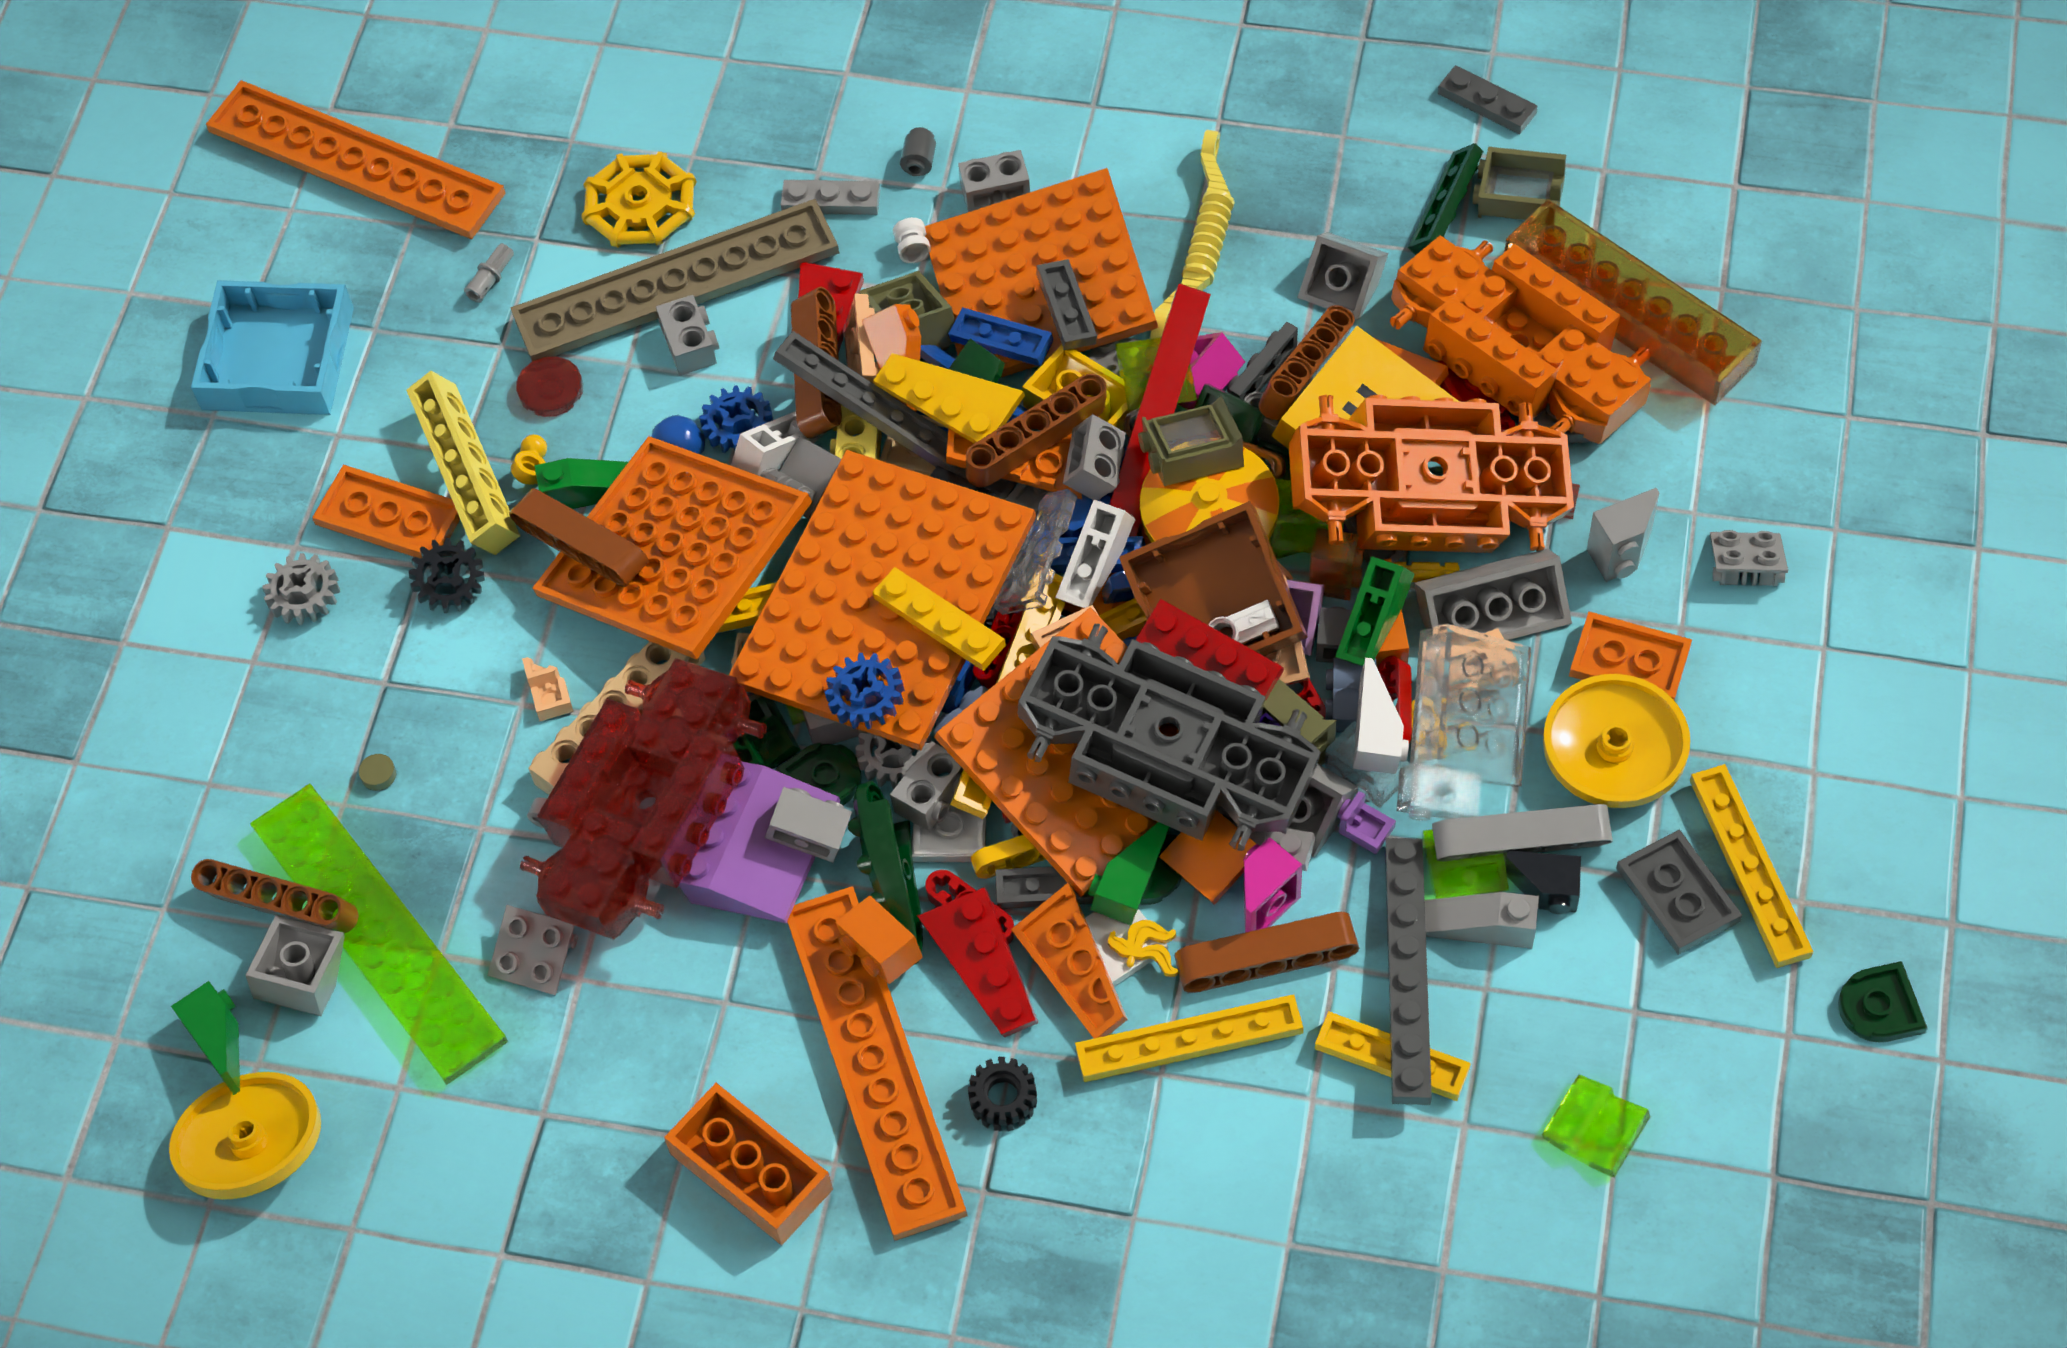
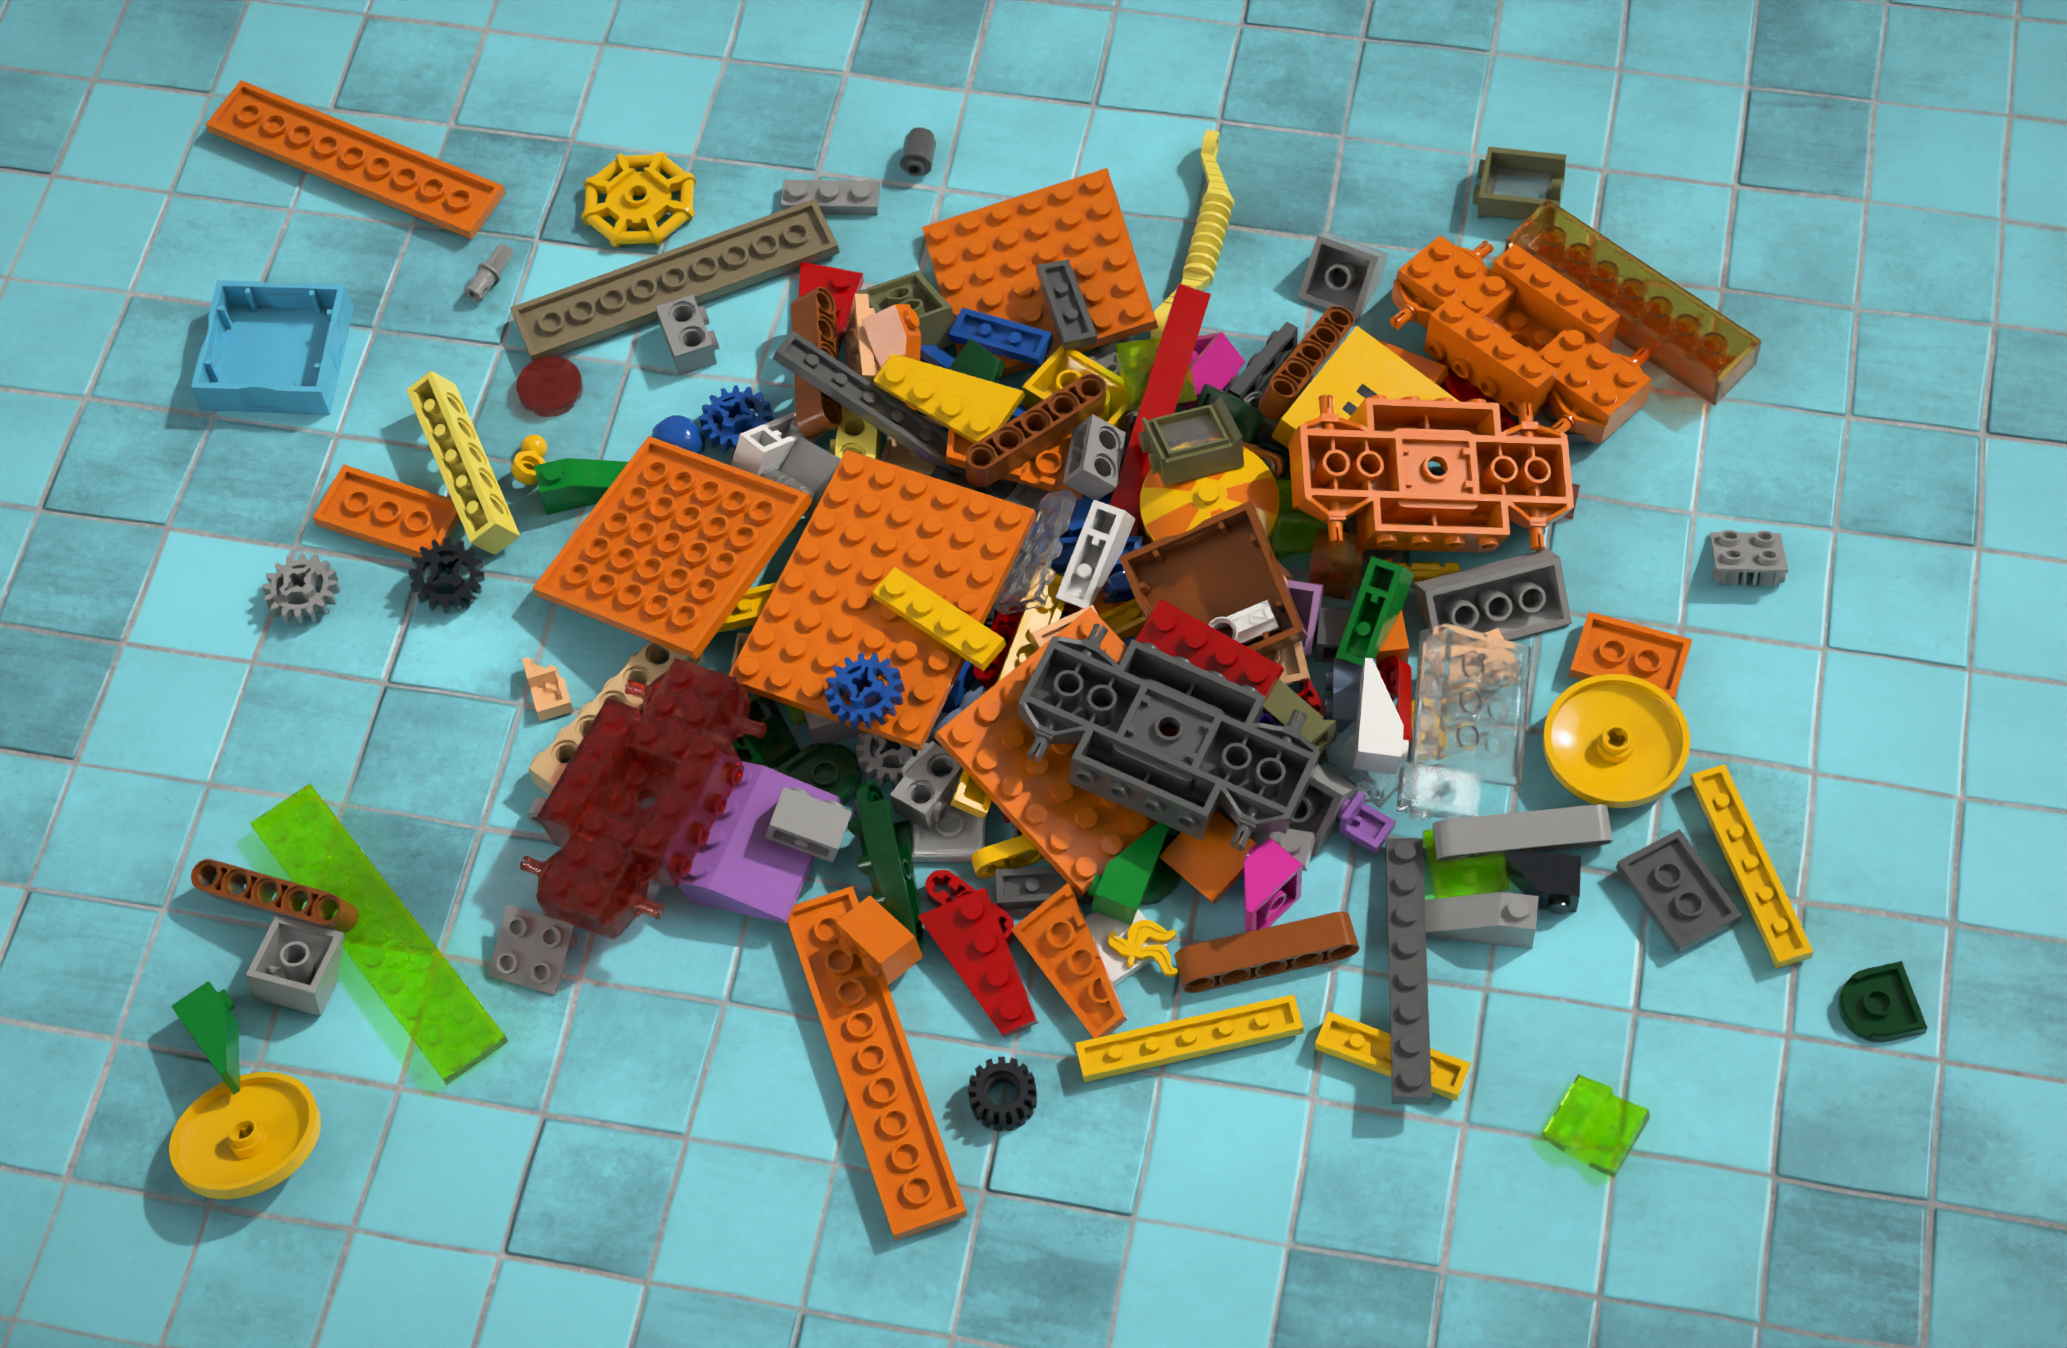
(377, 772): olive tile -> none
(578, 537): dark orange beam -> none
(749, 1163): orange brick -> none
(912, 244): white wheel -> none
(993, 179): light grey brick -> none
(1446, 197): dark green plate -> none
(1487, 99): dark grey plate -> none
(1621, 534): light grey slope -> none

